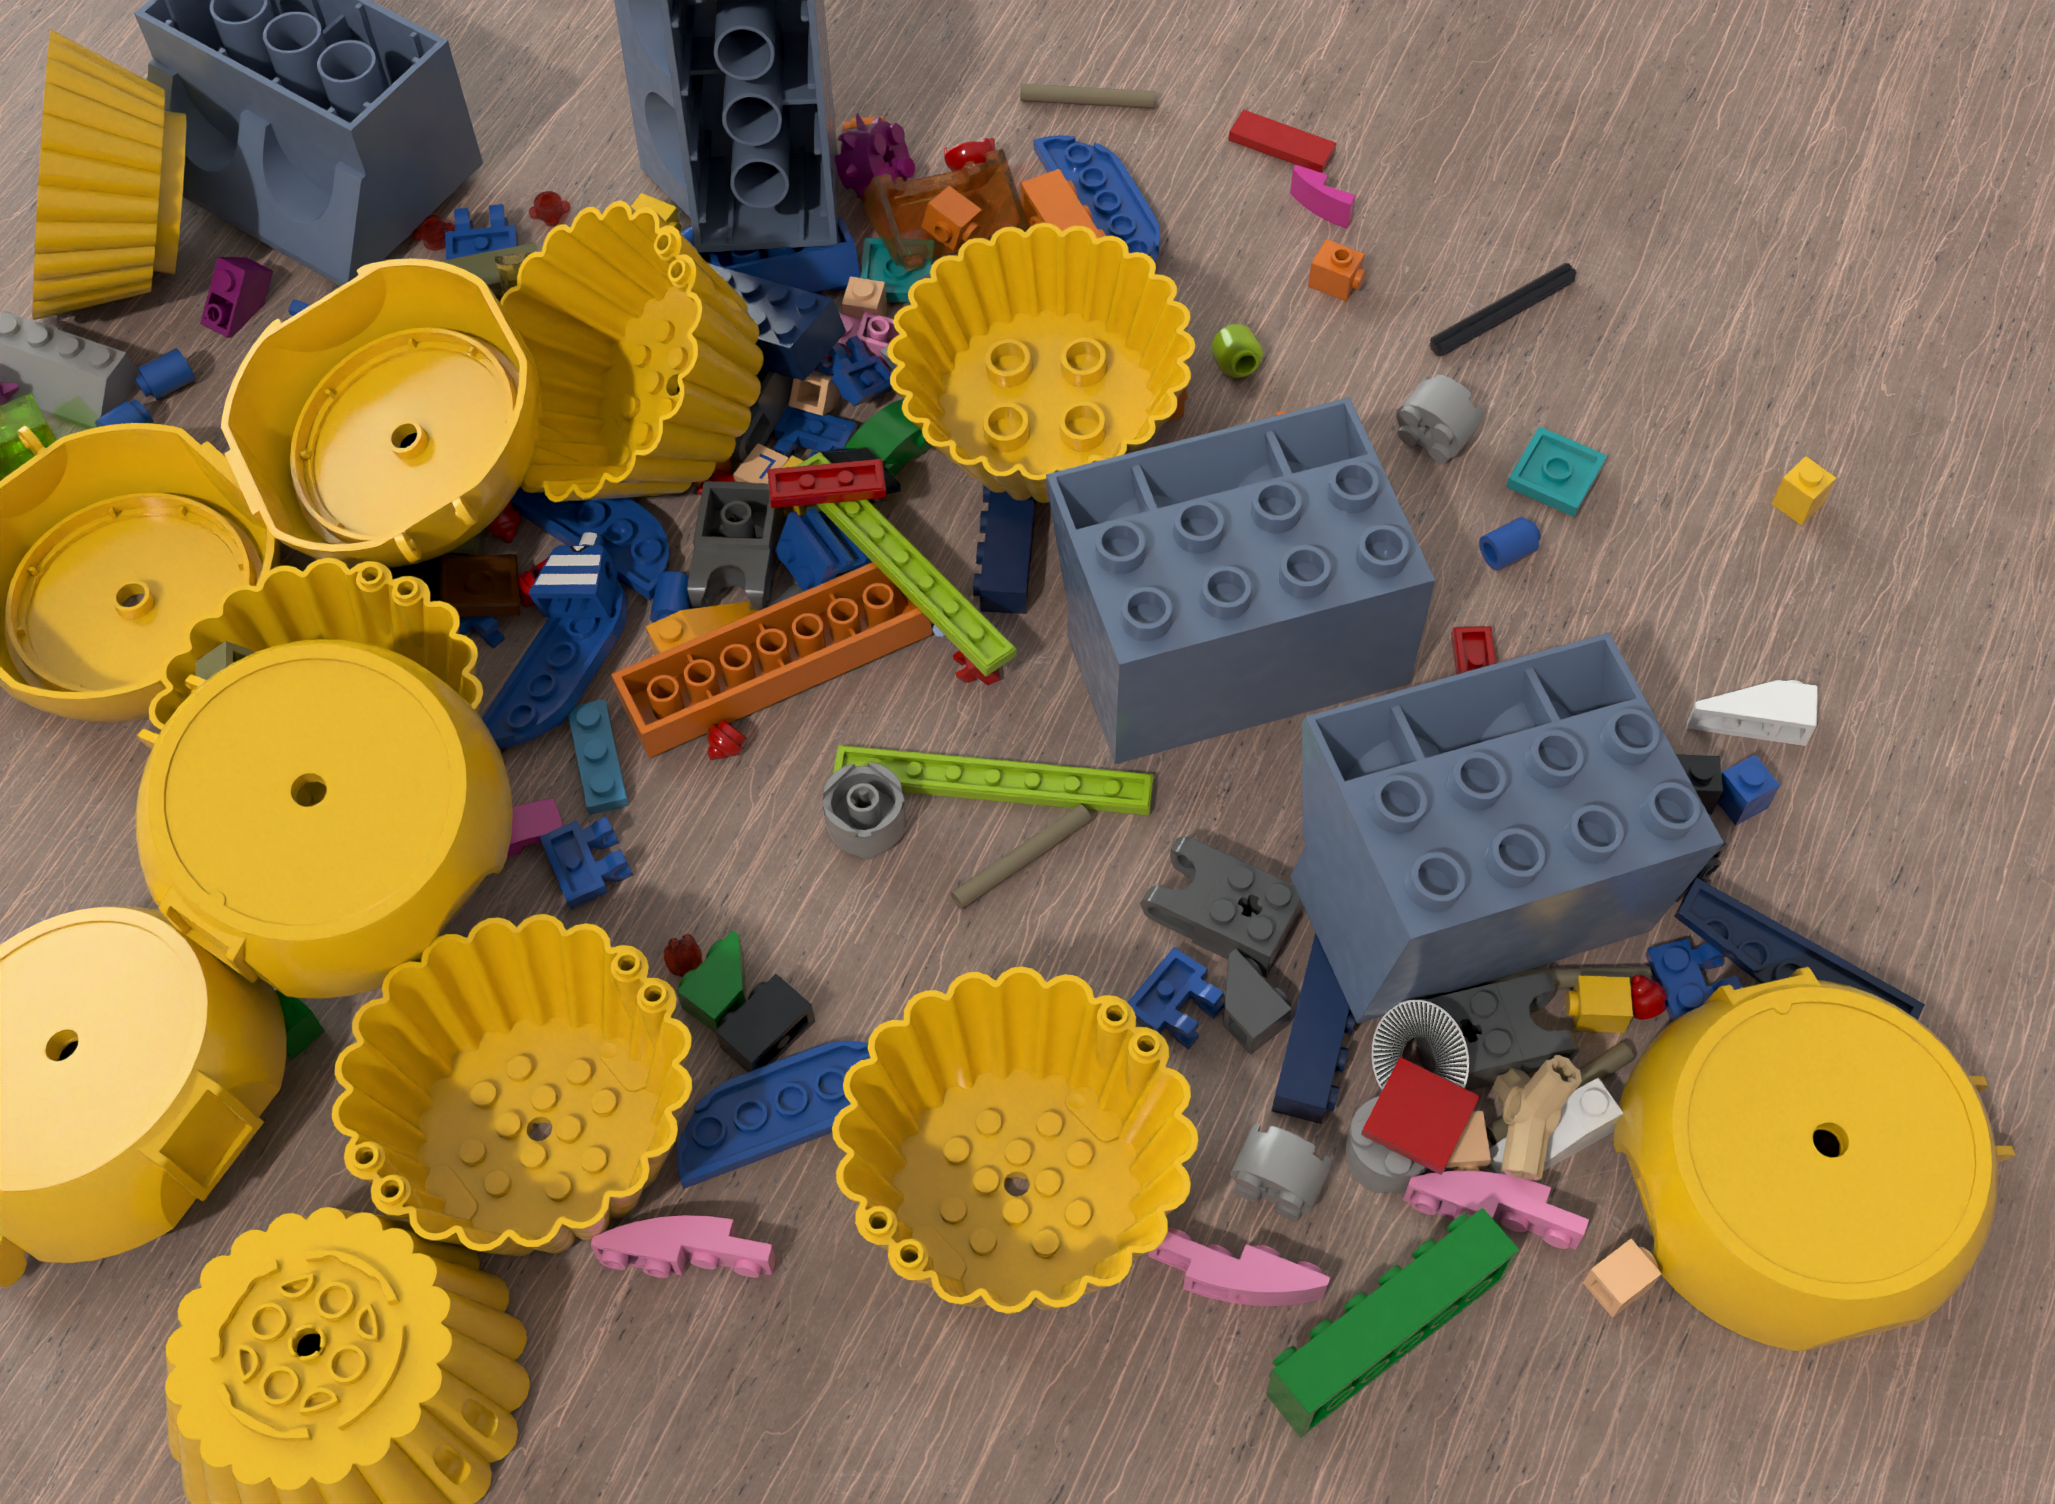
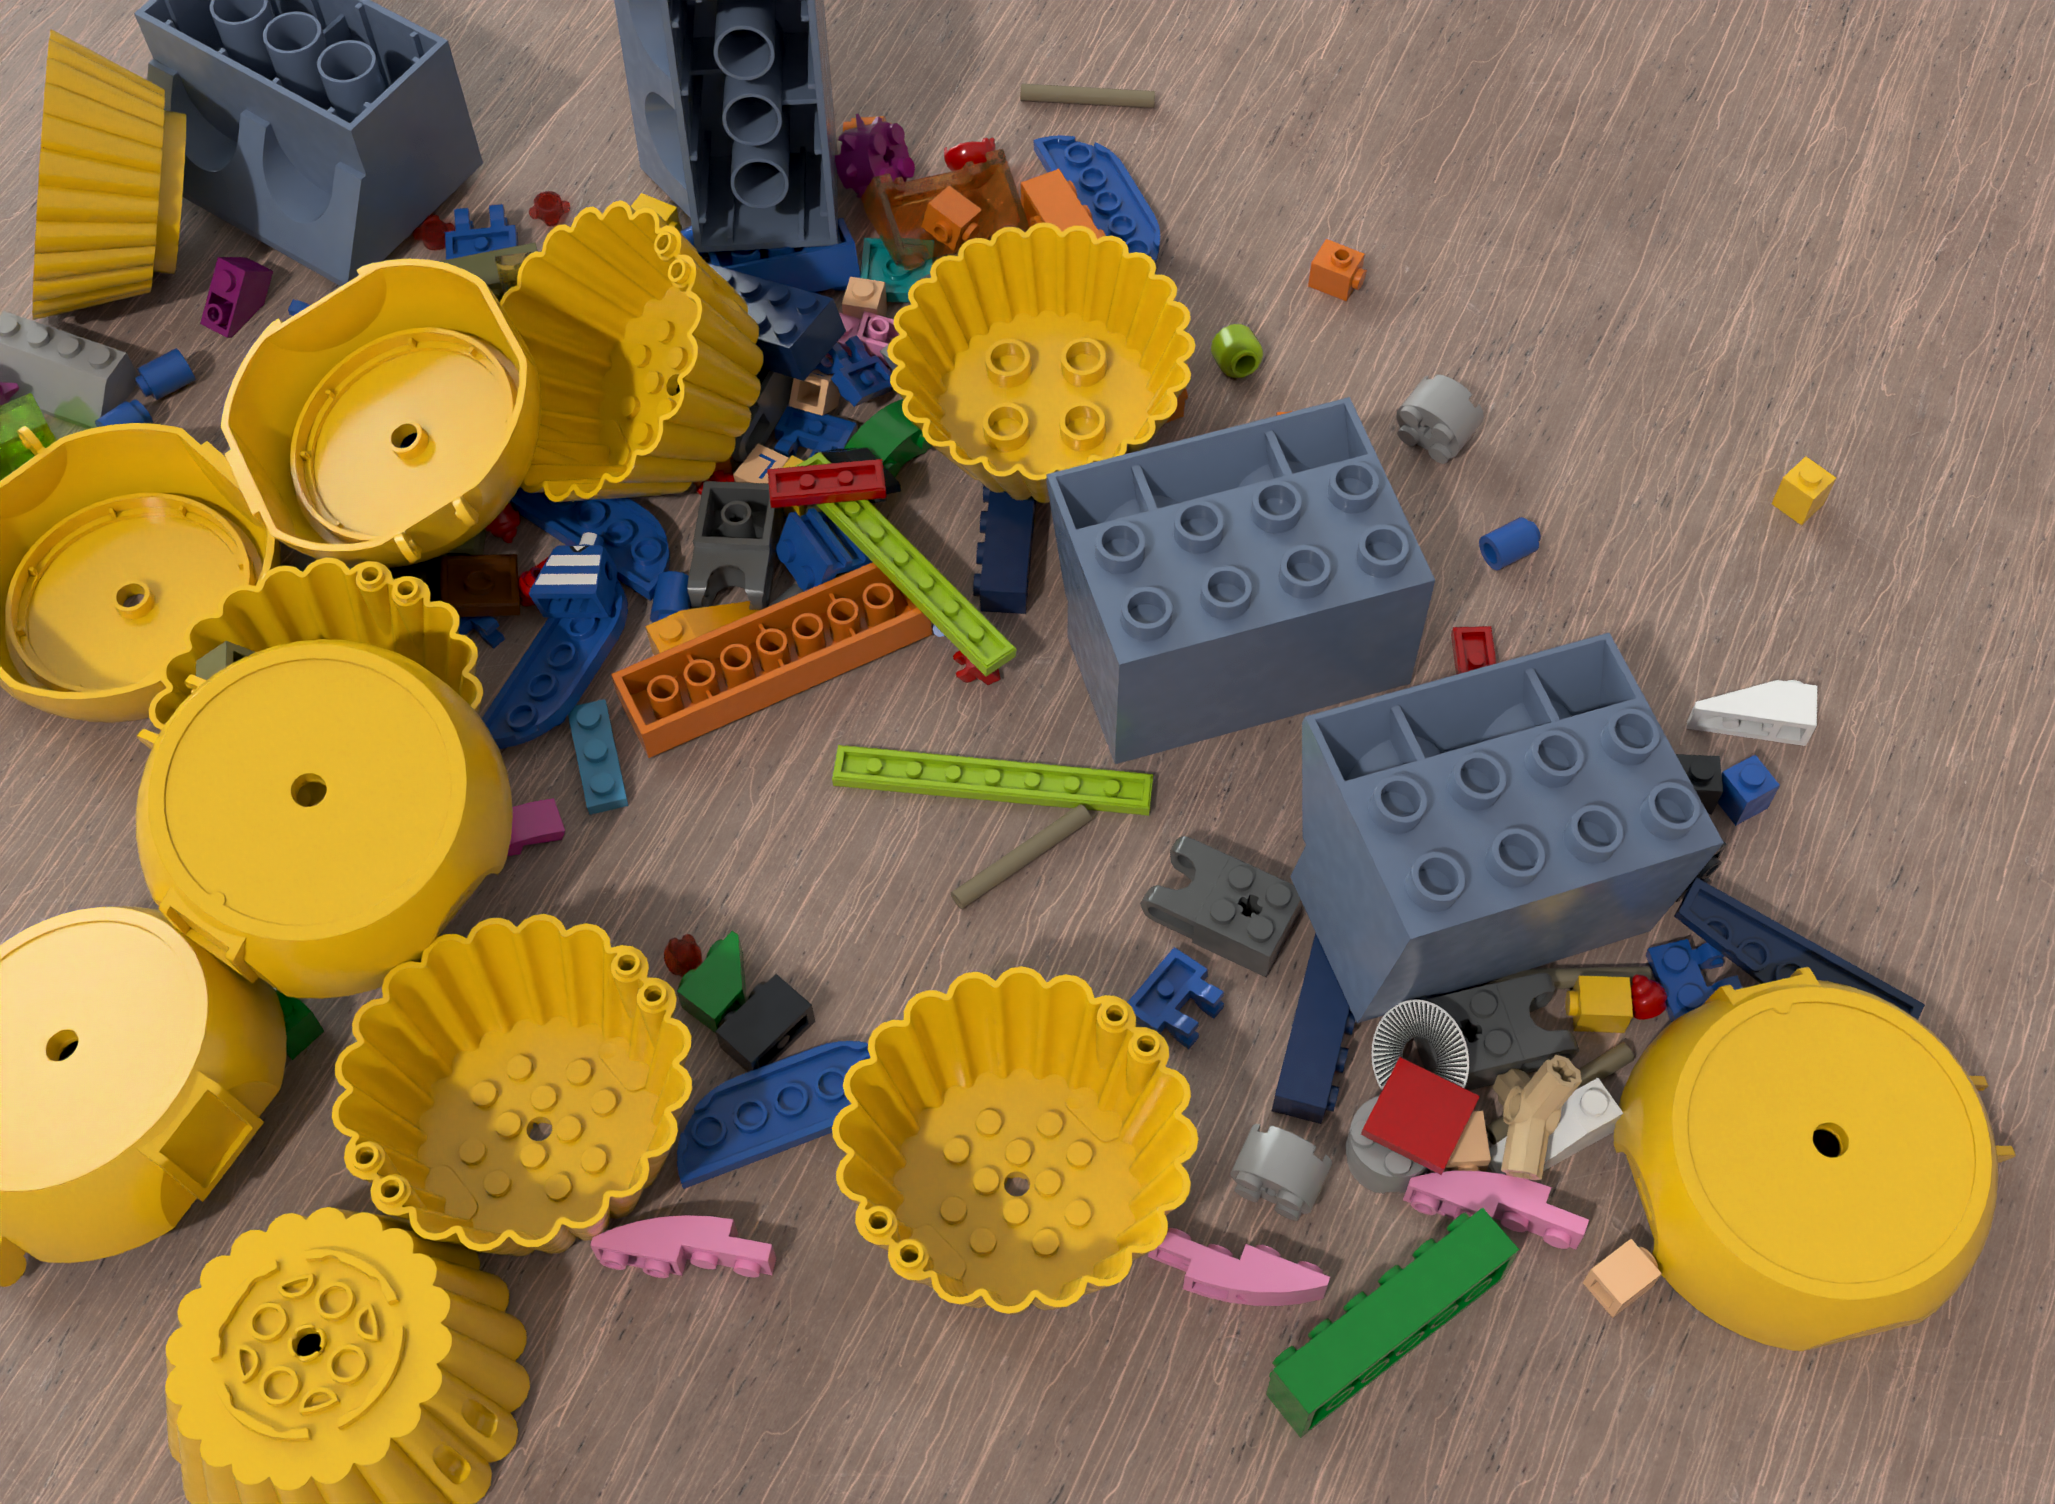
(575, 865): blue plate -> none
(724, 741): red plate -> none
(864, 809): light grey brick -> none
(1251, 1006): dark grey slope -> none
(1282, 141): red tile -> none
(1326, 202): dark pink slope -> none
(1502, 309): black axle -> none
(1556, 471): teal plate -> none

